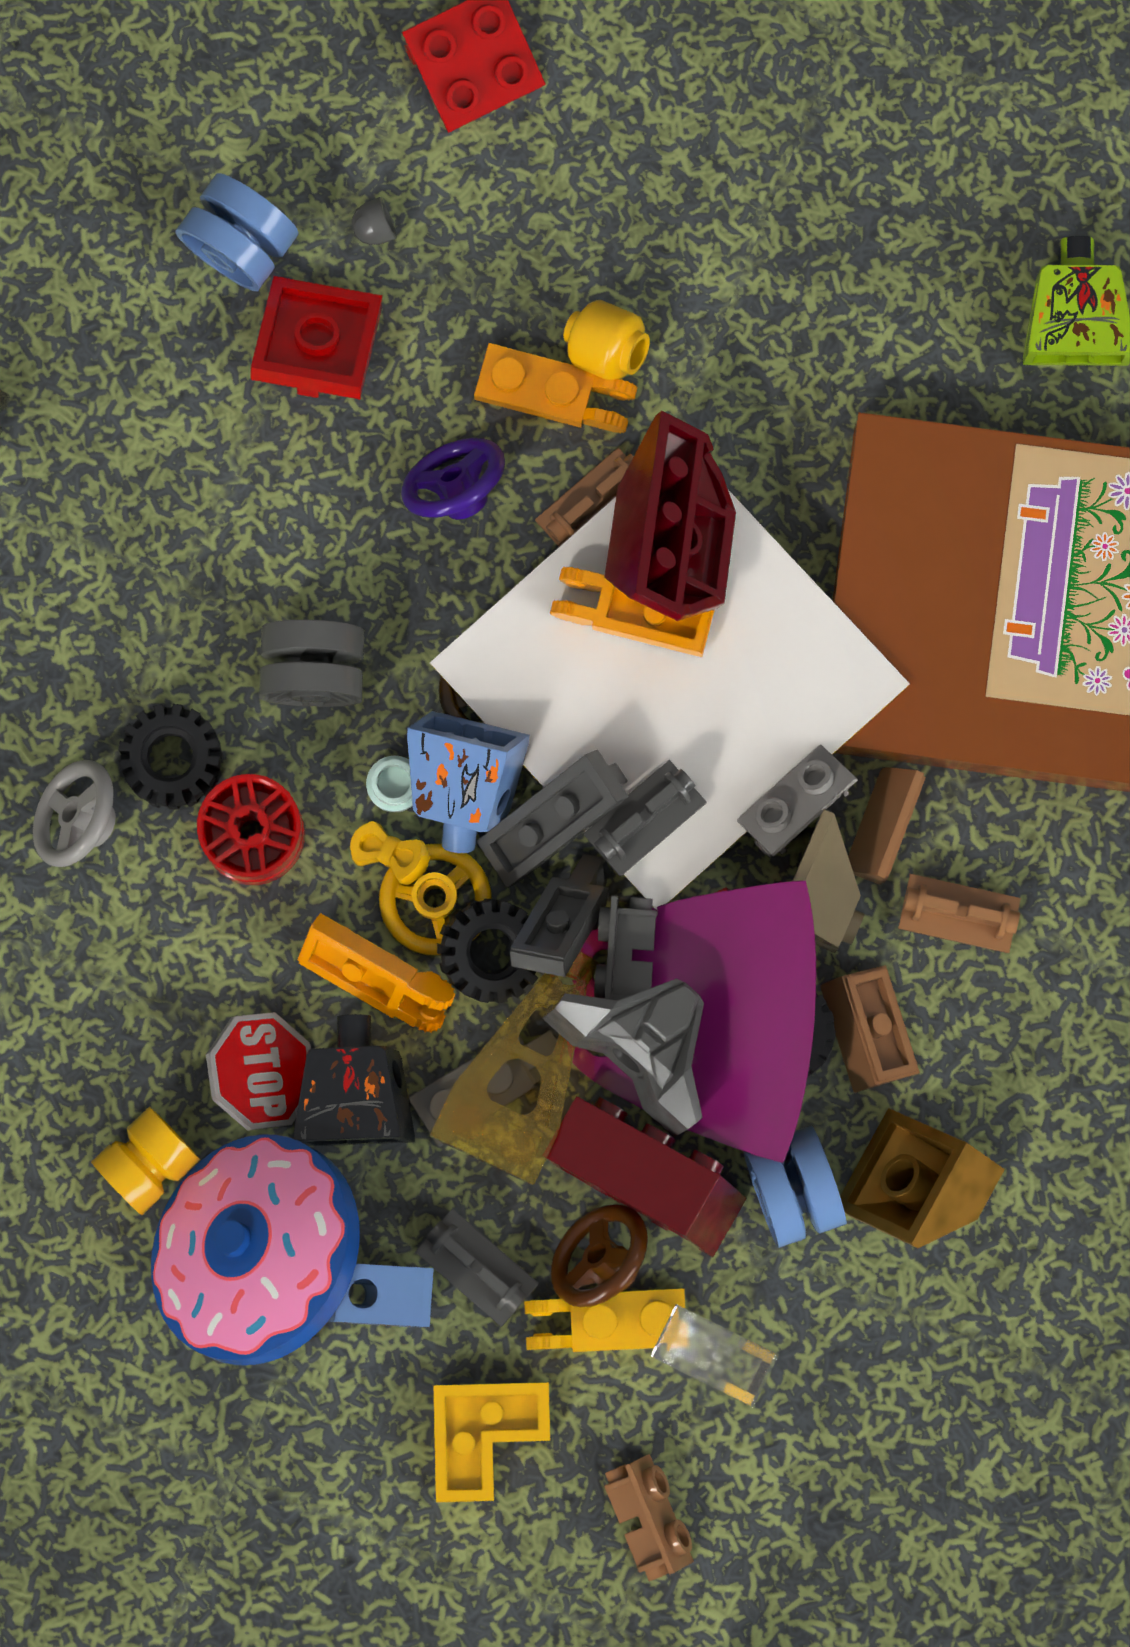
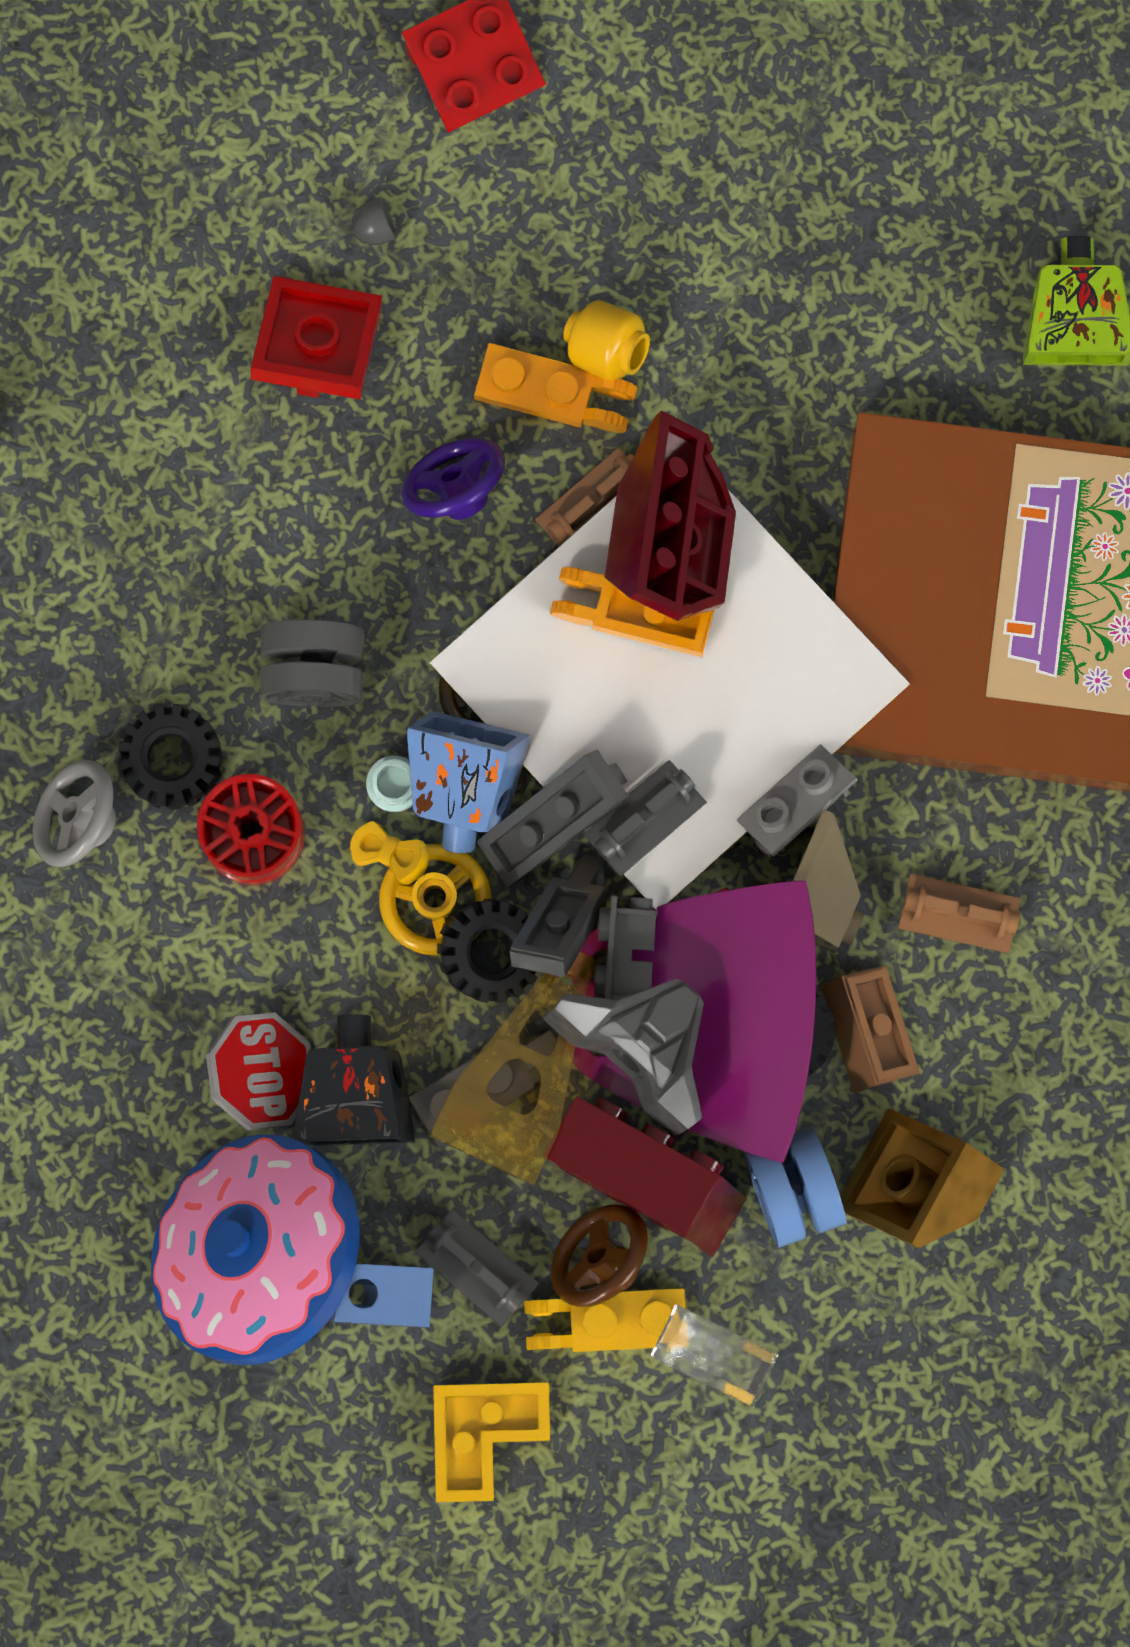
(145, 1160): yellow wheel -> none
(237, 232): medium blue wheel -> none
(375, 975): light orange hinge -> none
(643, 1492): medium nougat hinge -> none
(885, 823): medium nougat slope -> none

